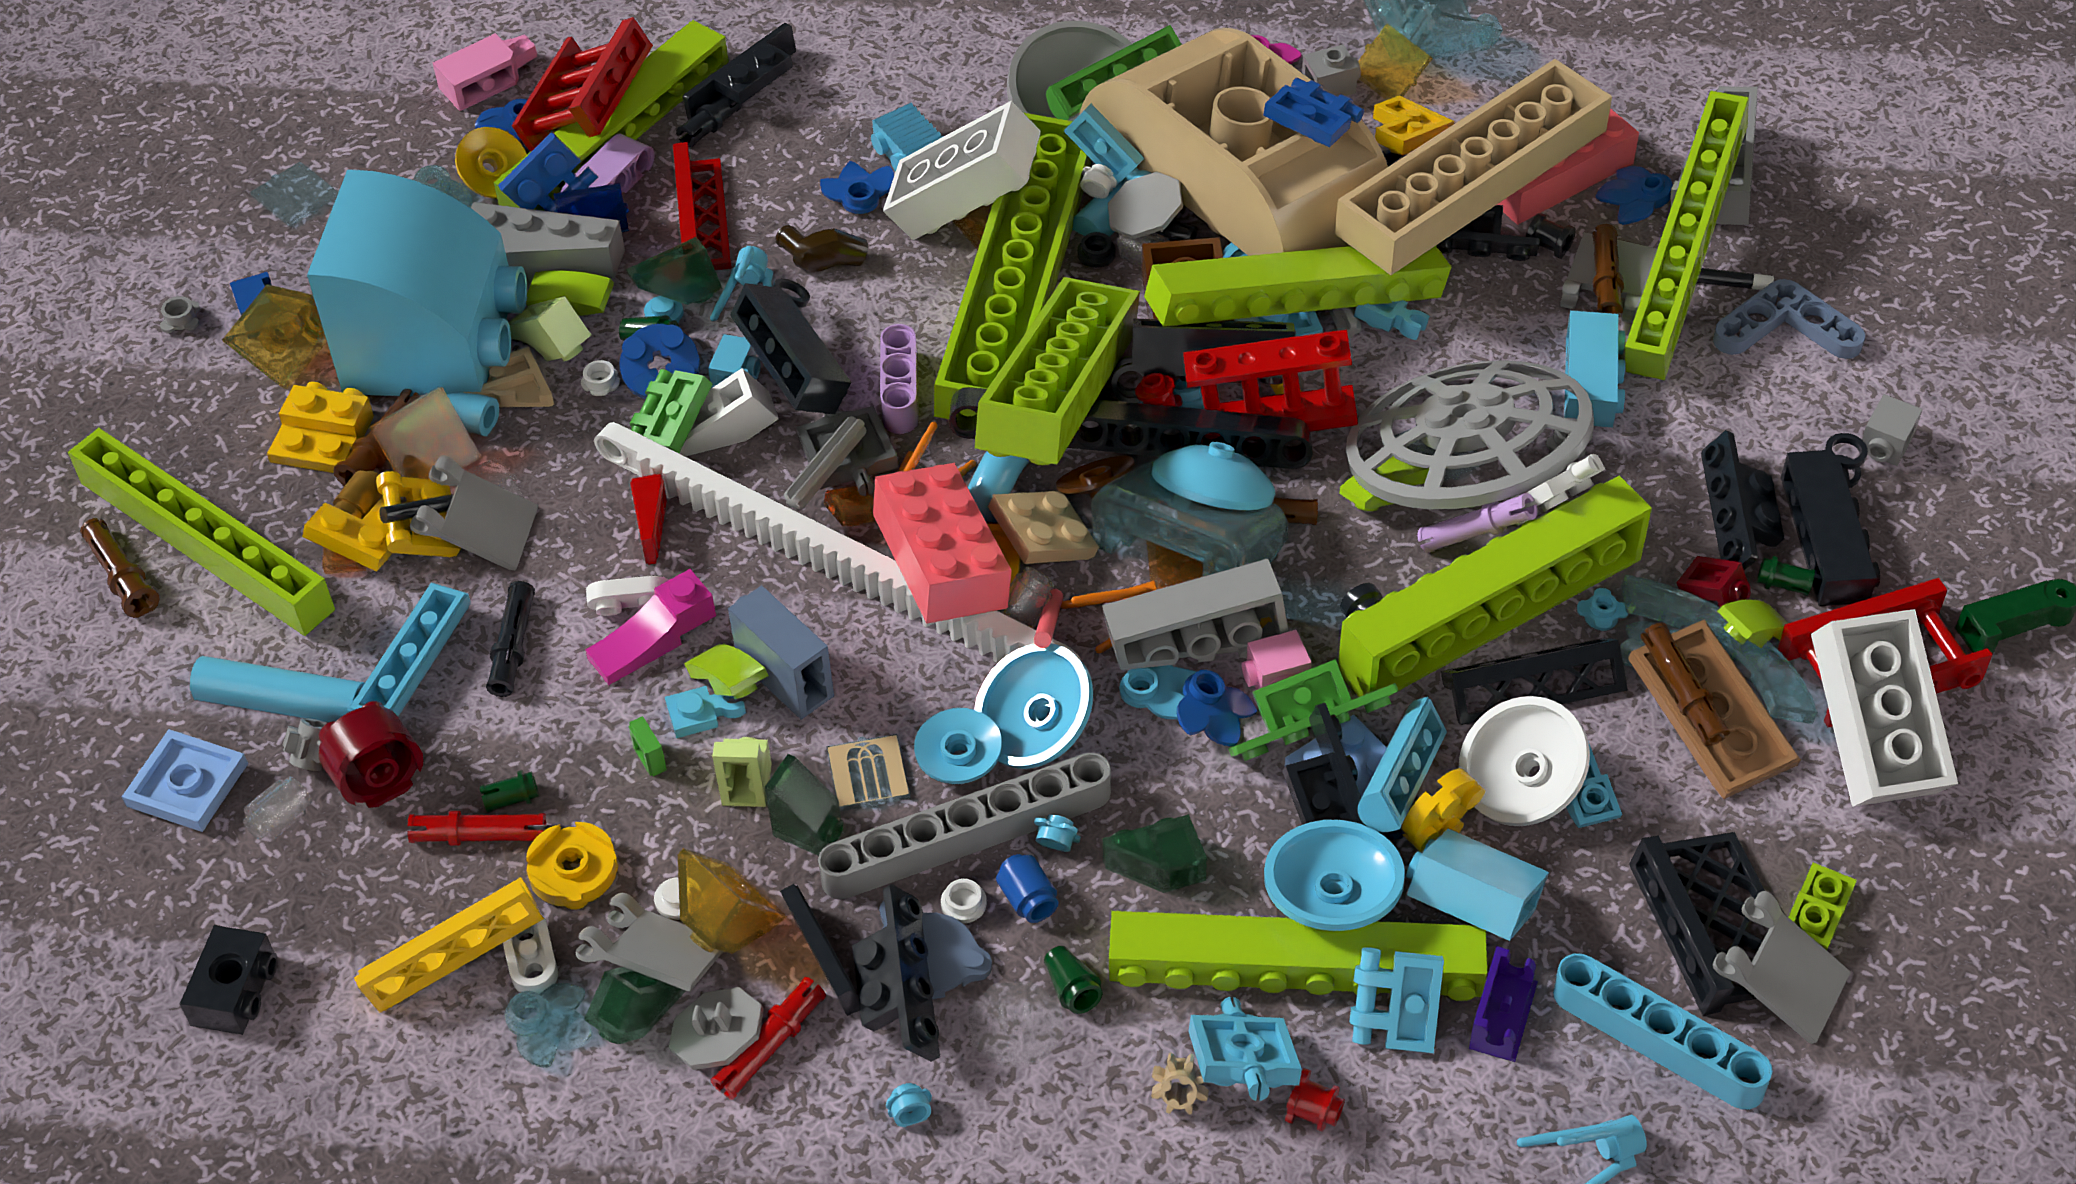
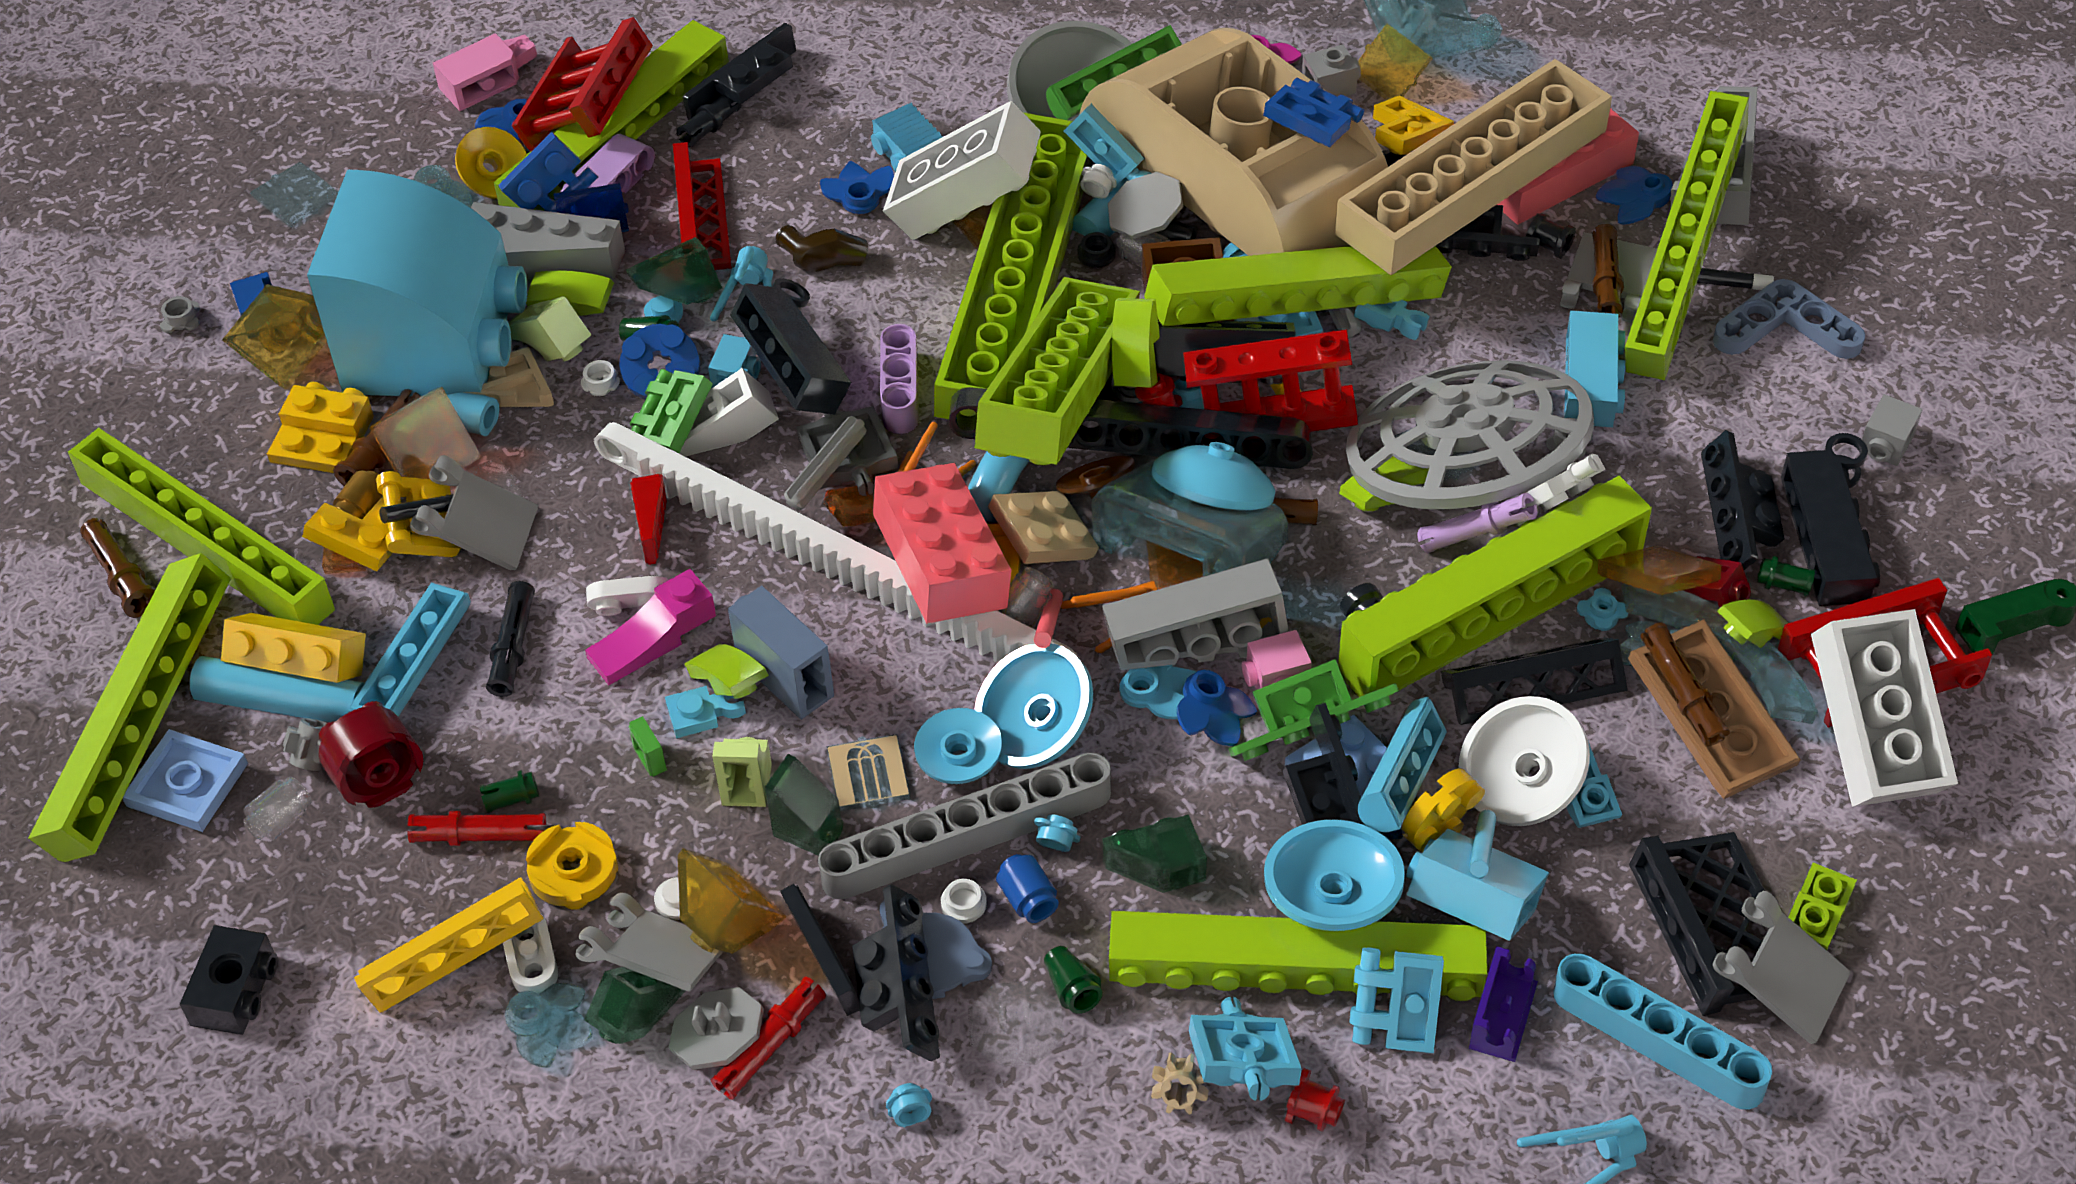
(130, 710): none -> lime brick
(293, 647): none -> yellow brick
(1133, 337): none -> lime slope
(1483, 843): none -> medium azure bar
(1659, 570): none -> clear orange tile

